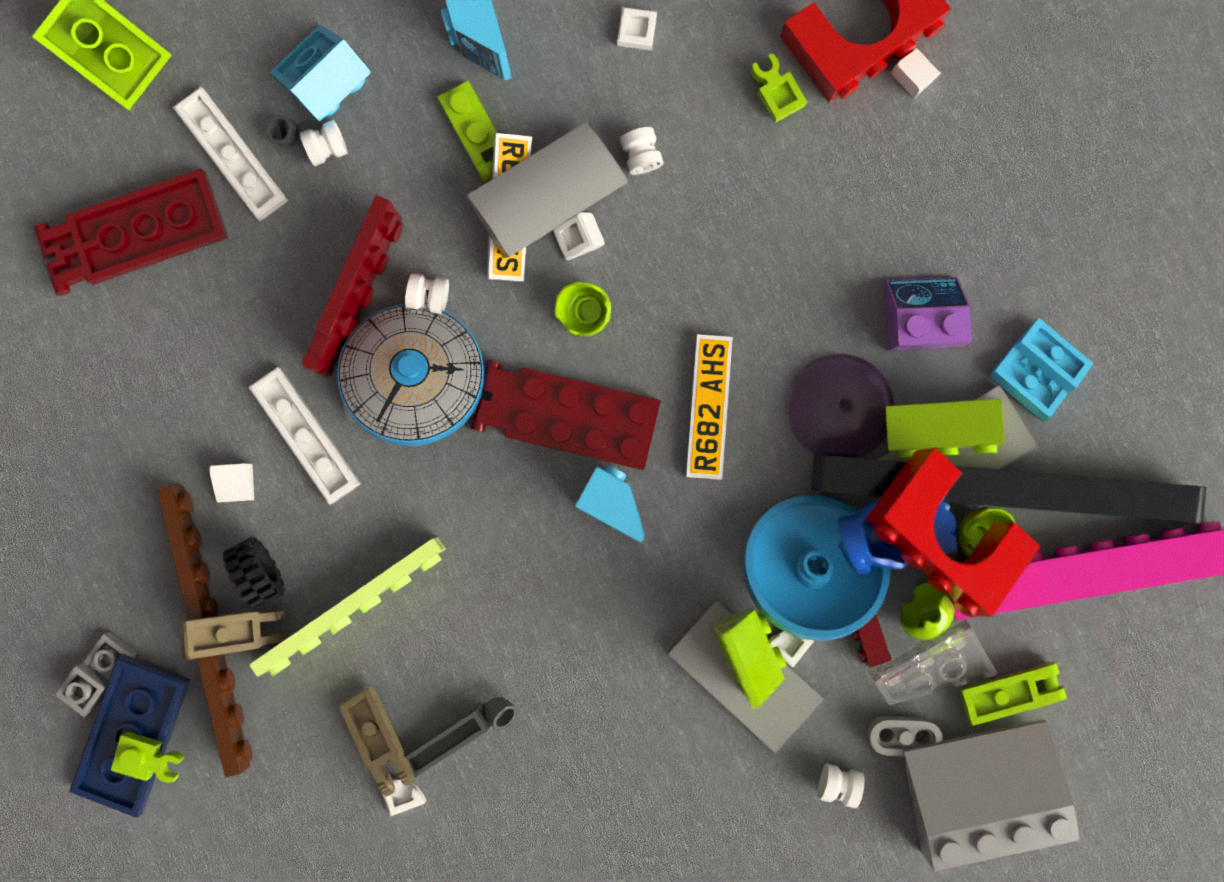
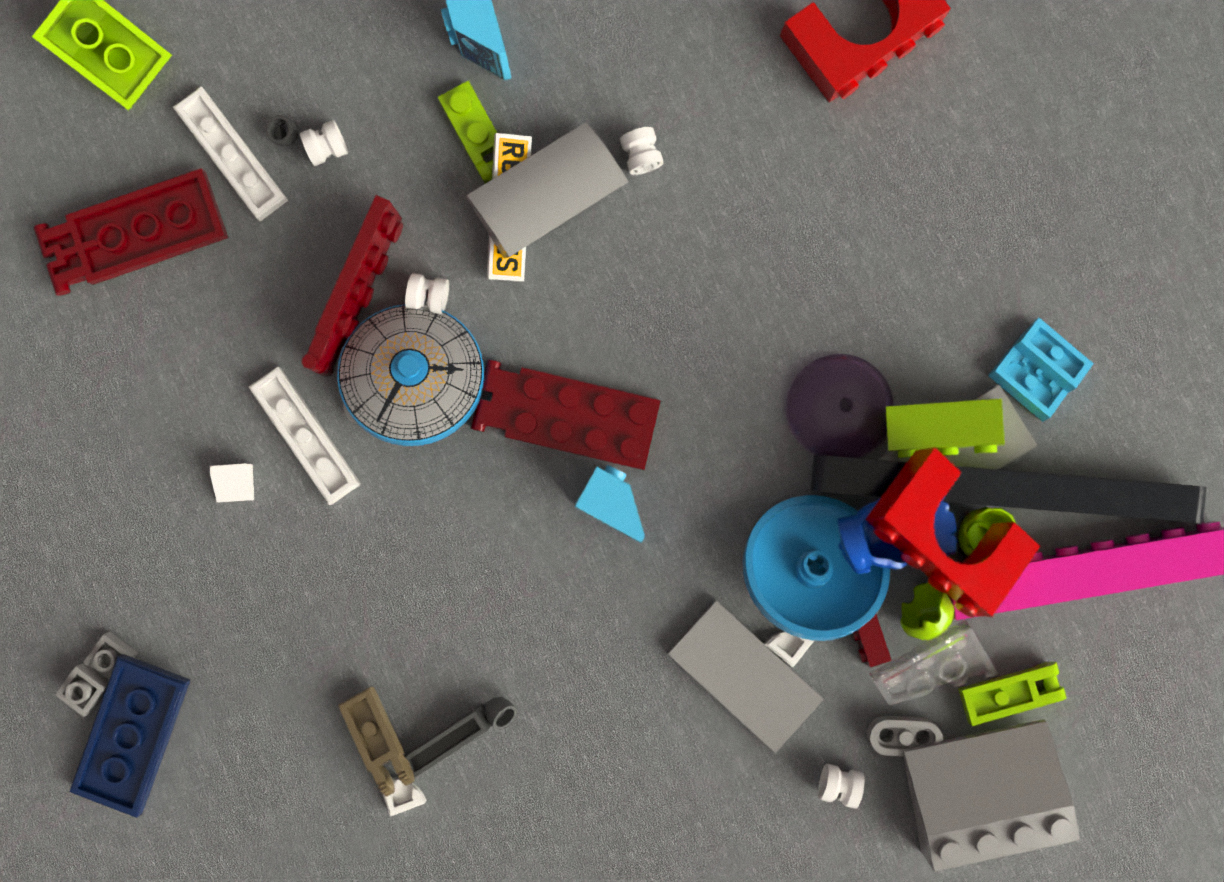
(140, 758): lime plate -> none
(215, 675): reddish brown plate -> none
(228, 633): dark tan hinge -> none
(253, 573): black tyre -> none
(321, 72): slope -> none
(337, 616): yellowish green plate -> none
(578, 236): white slope -> none
(583, 308): lime hair -> none
(636, 28): white tile -> none
(709, 407): tile -> none
(750, 655): lime slope -> none
(780, 93): lime plate -> none
(914, 72): white slope -> none
(927, 314): medium lavender slope -> none

